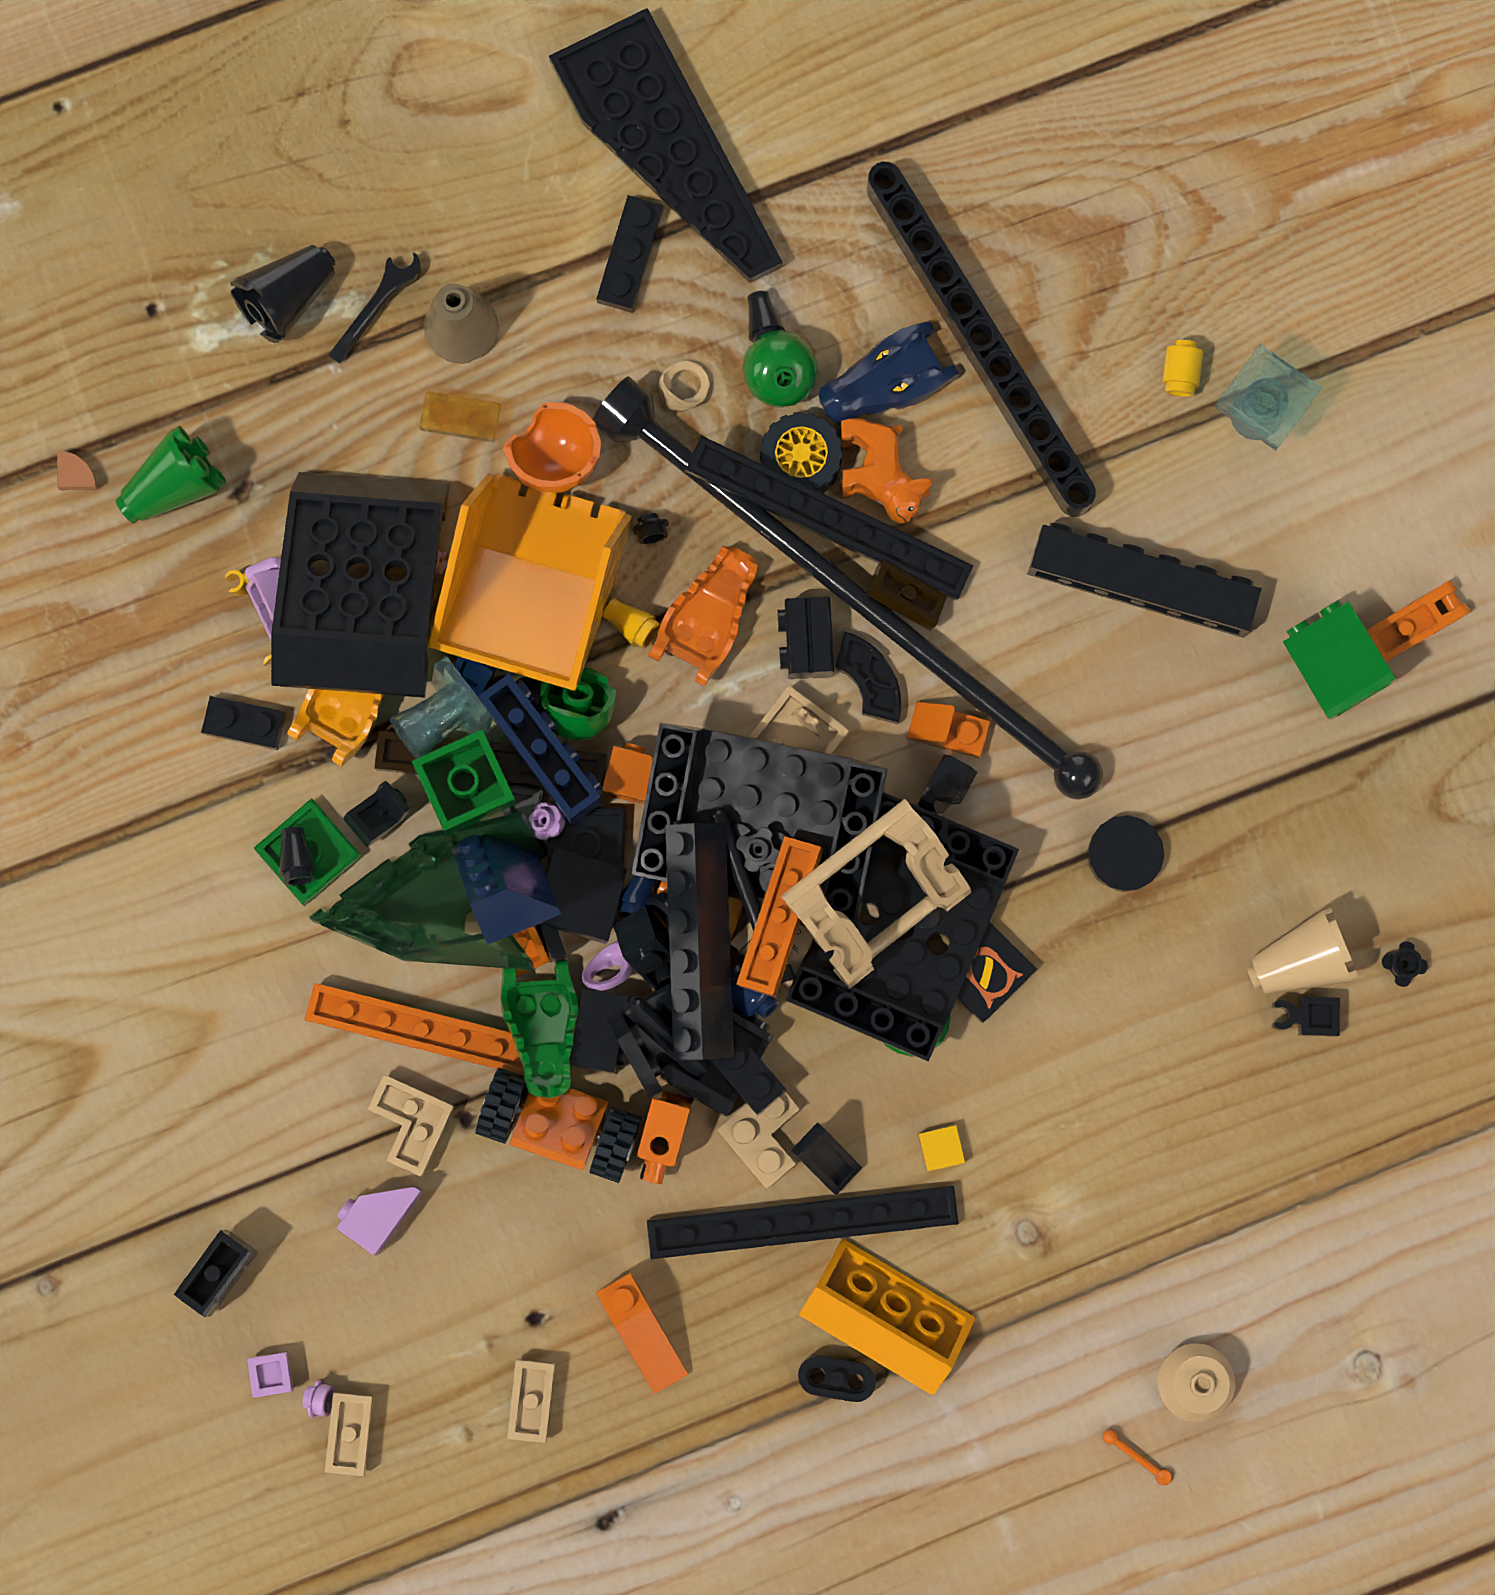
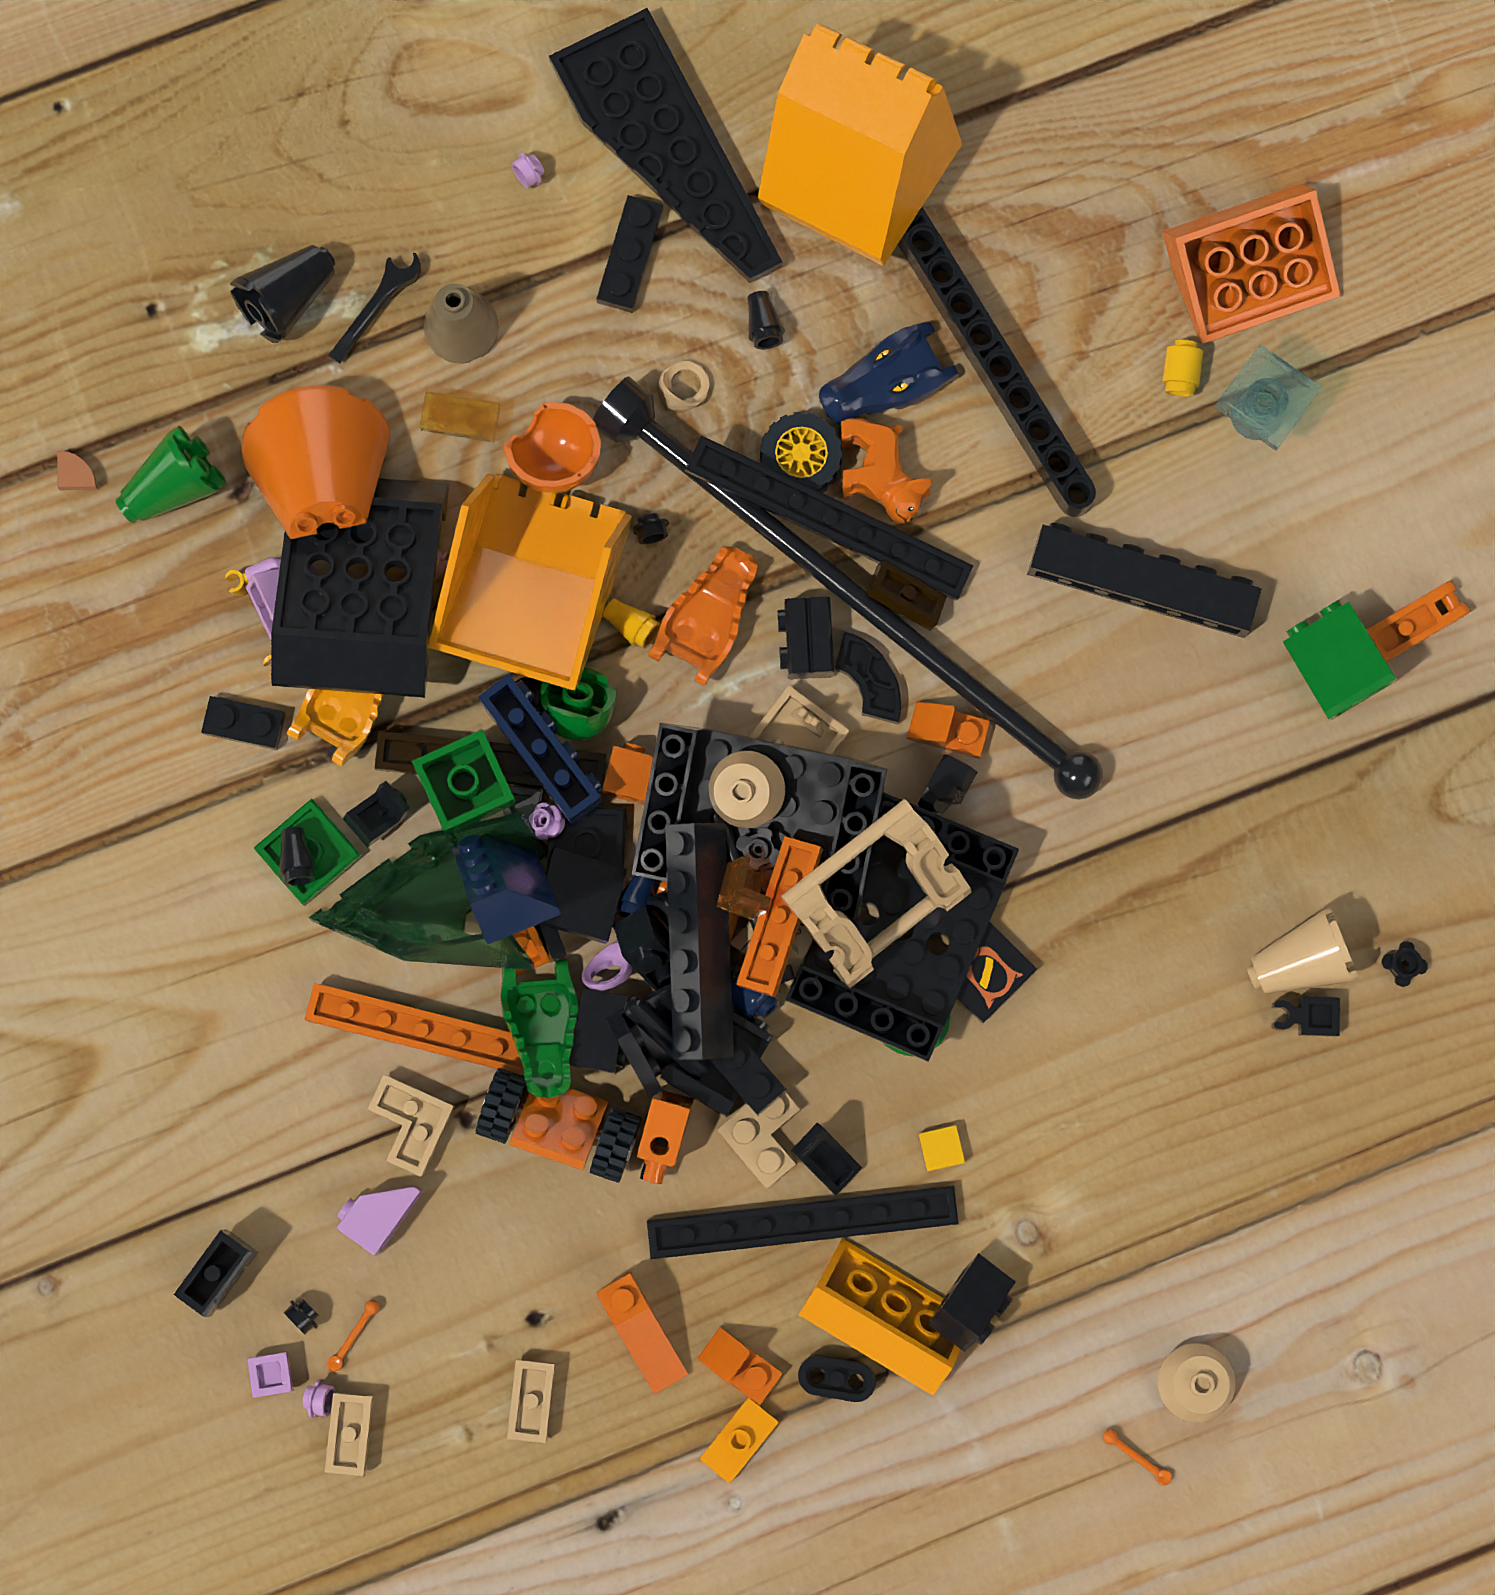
(302, 1315): none -> black plate
(316, 457): none -> orange cone
(336, 1362): none -> orange hinge
(442, 713): clear light blue plant -> none
(475, 674): dark blue plate -> none
(528, 170): none -> lavender plate
(739, 1366): none -> orange slope
(739, 1440): none -> light orange plate
(742, 890): none -> clear orange panel
(746, 789): none -> tan cone
(773, 355): green cylinder -> none
(855, 144): none -> light orange windscreen
(972, 1303): none -> black brick
(1125, 853): black tile -> none
(1253, 262): none -> orange slope

